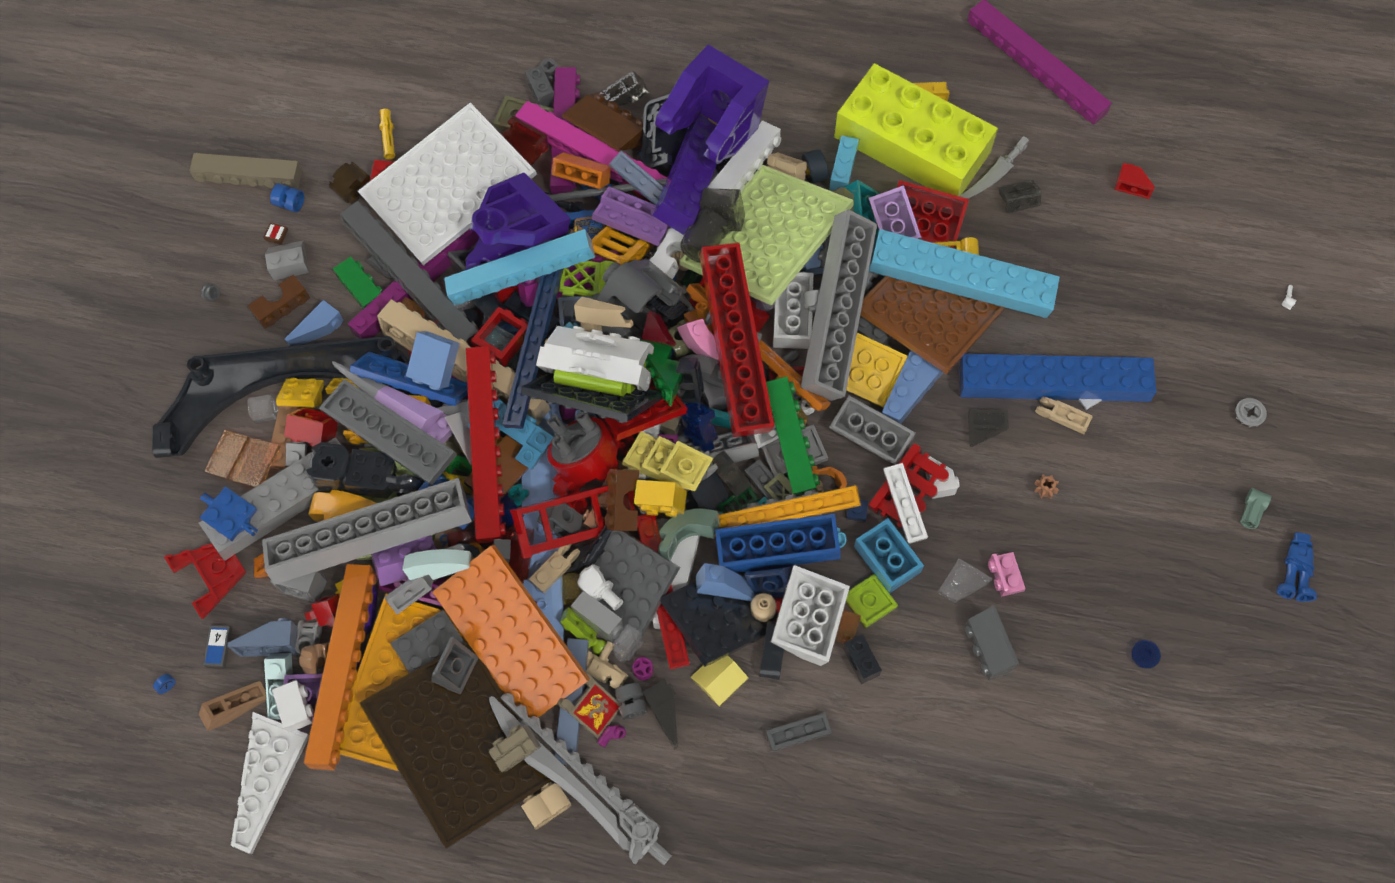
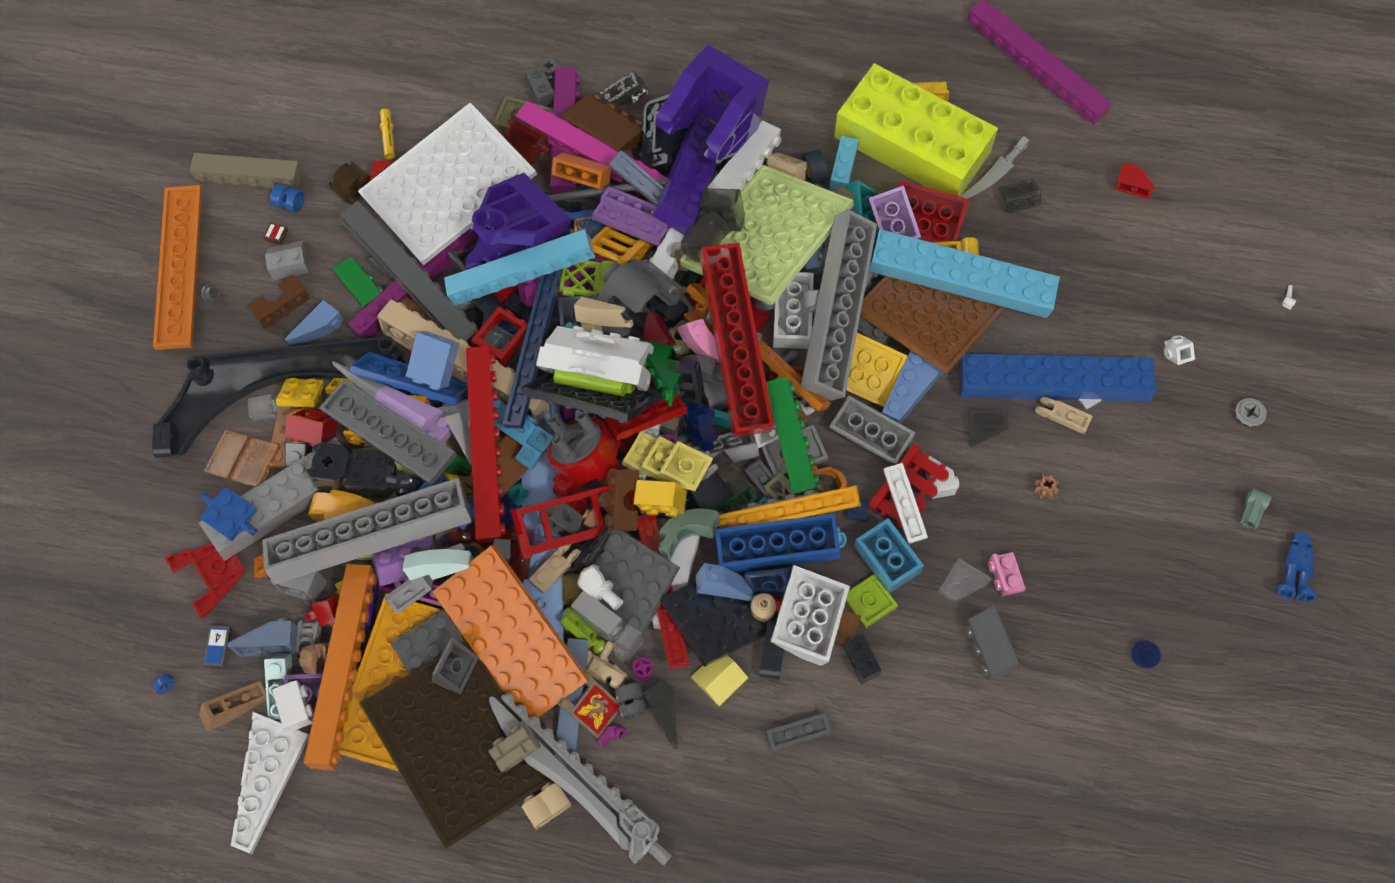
(178, 268): none -> orange plate
(1179, 350): none -> white brick

